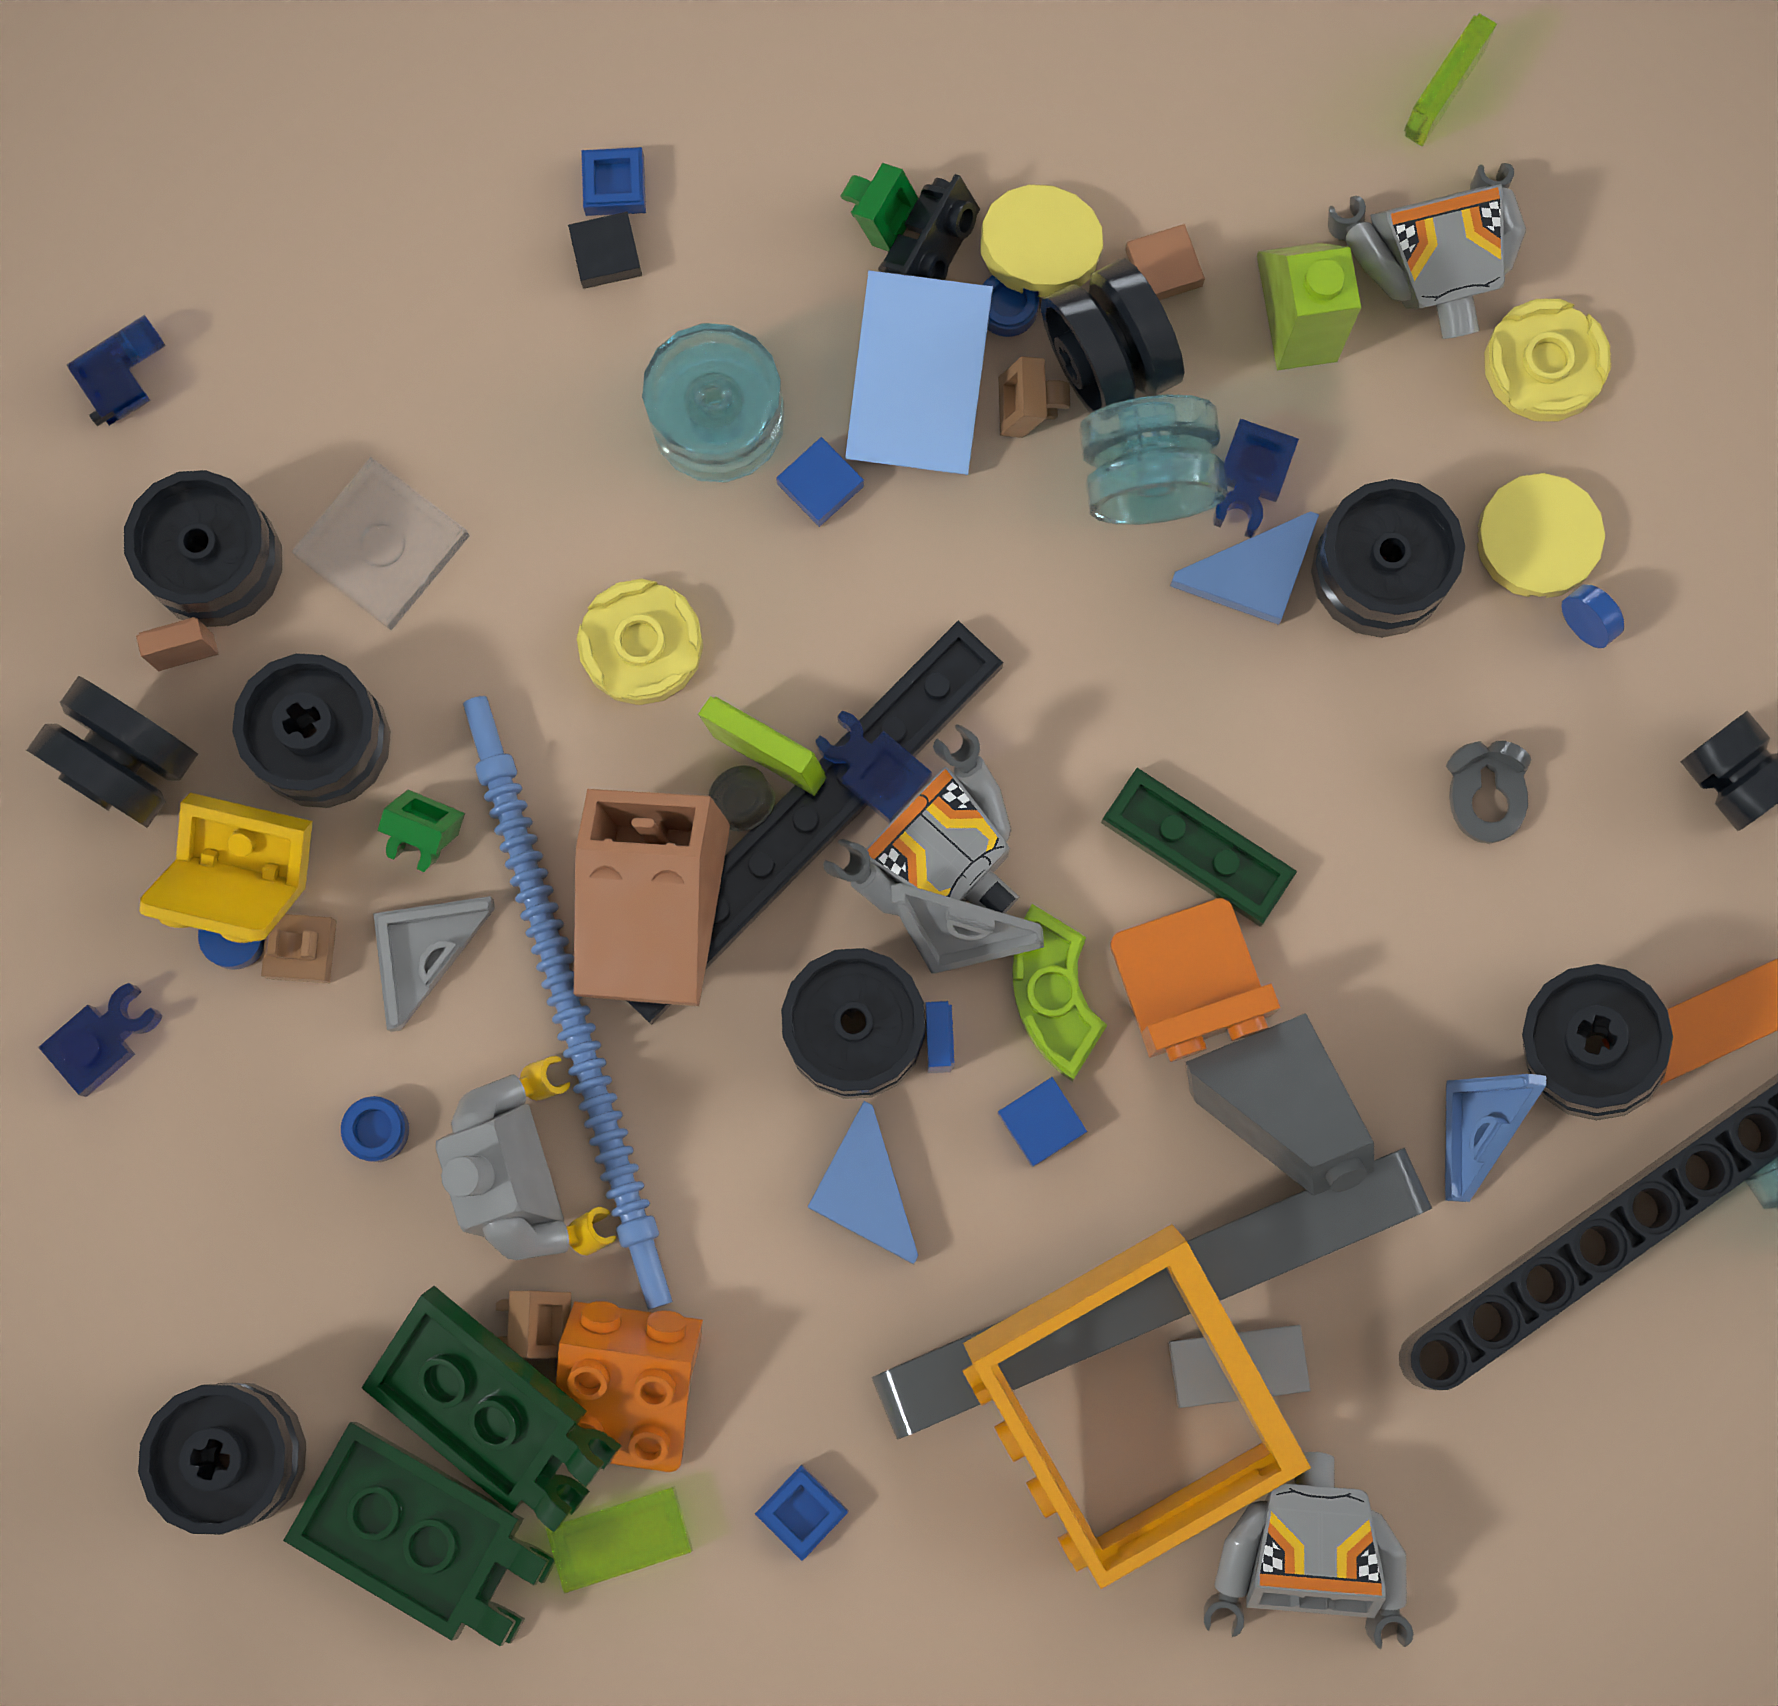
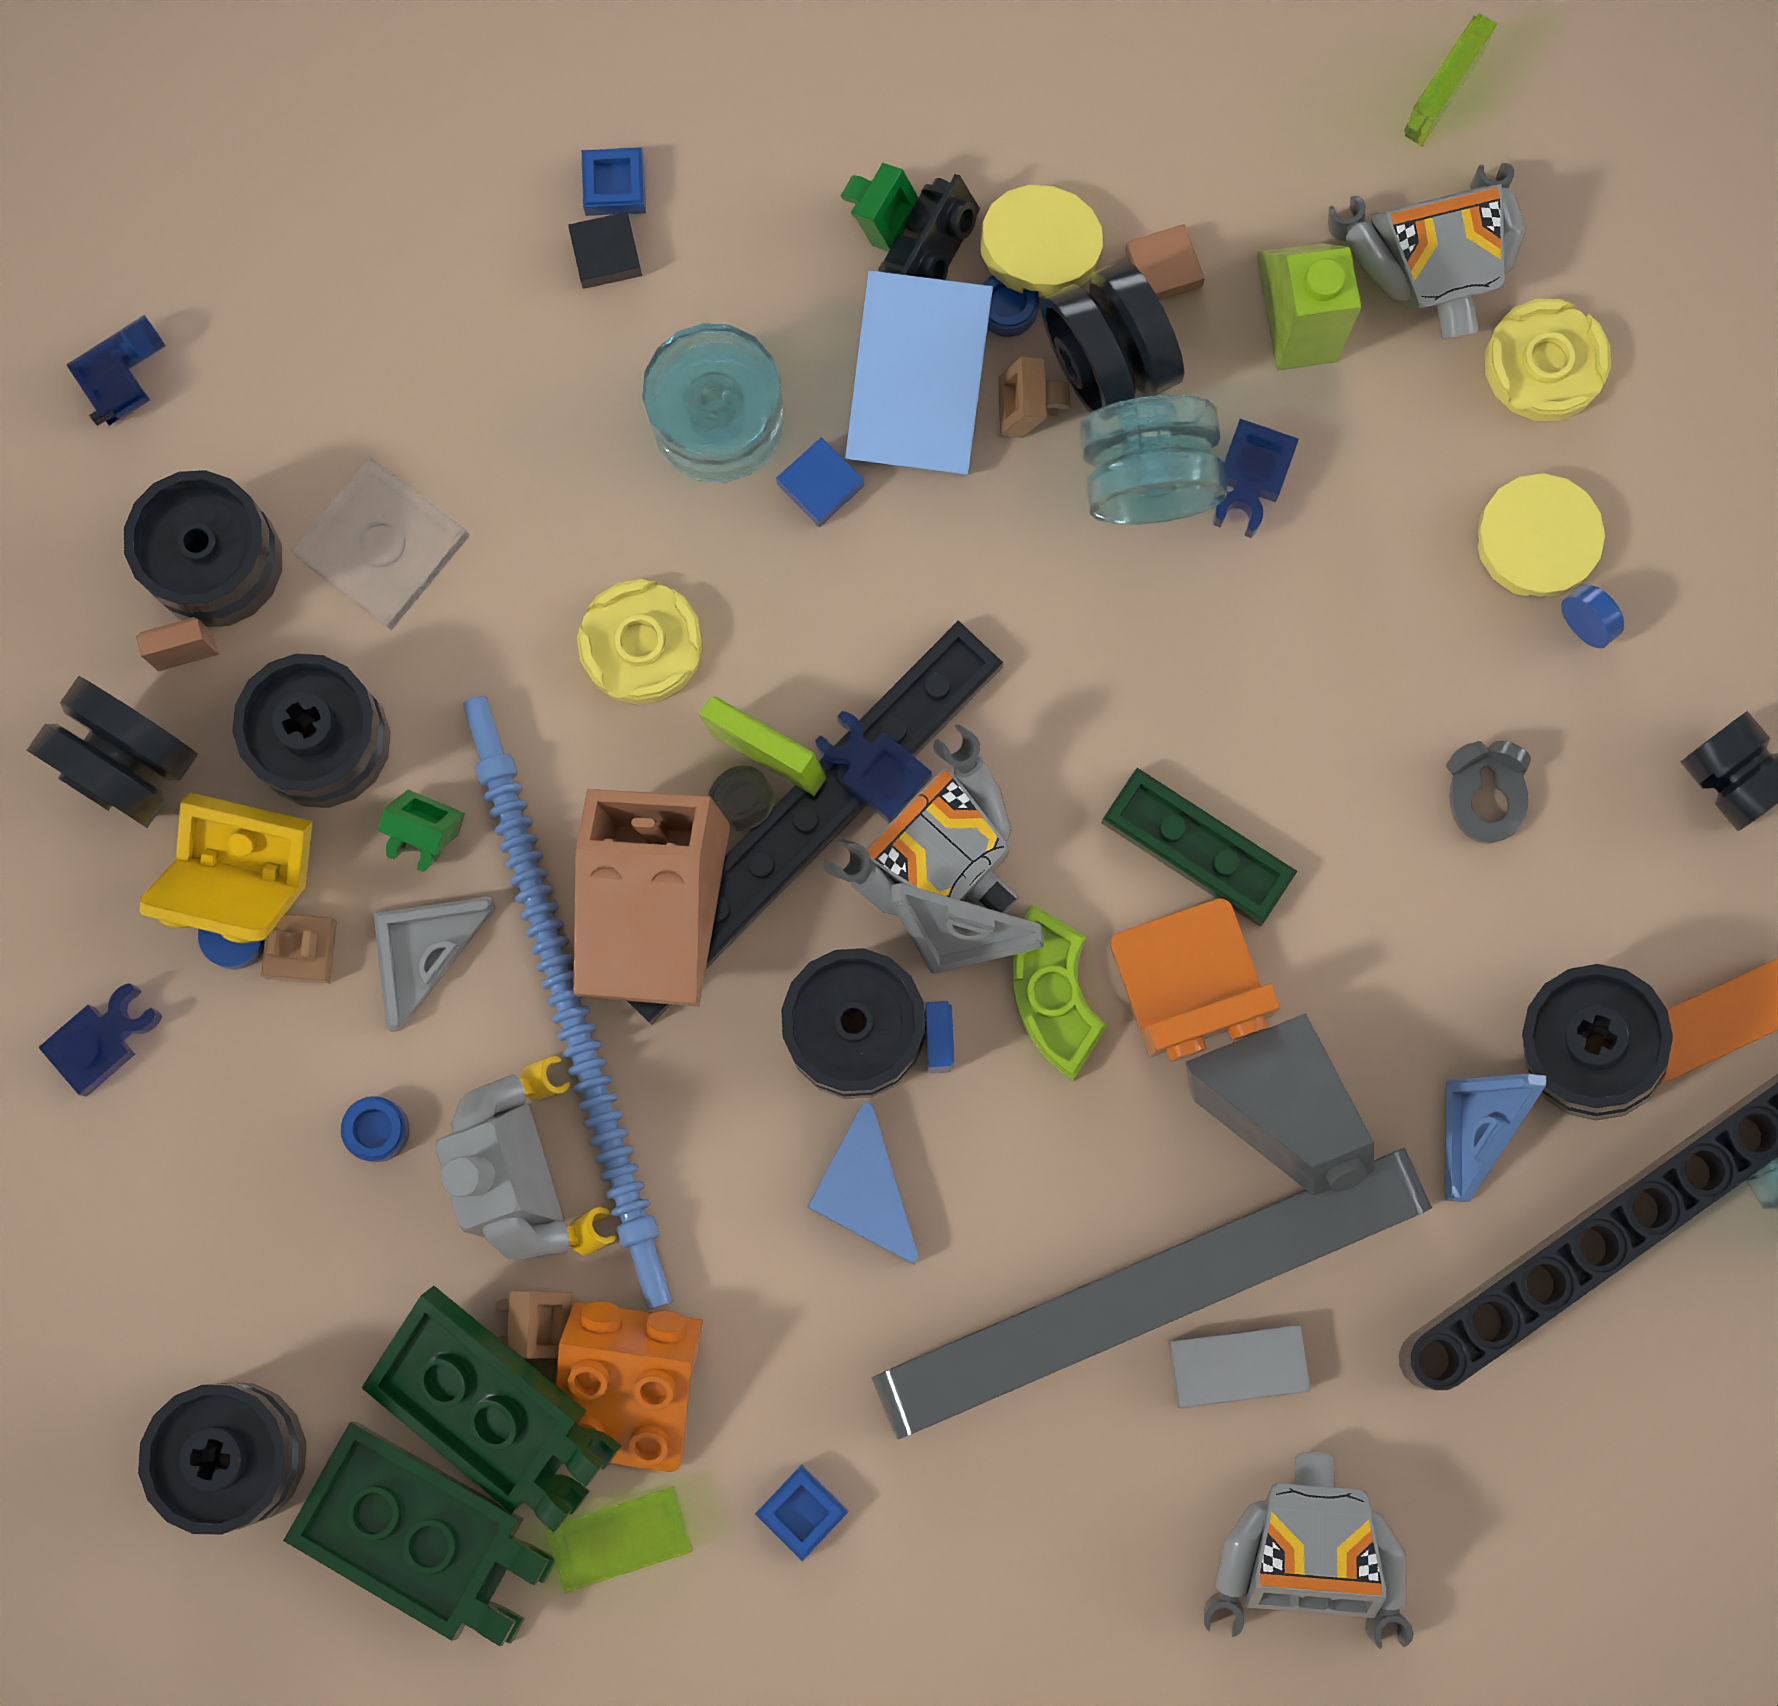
(1042, 1122): blue tile -> none
(1192, 1507): light orange window -> none
(1254, 573): medium blue tile -> none
(1421, 551): black wheel -> none

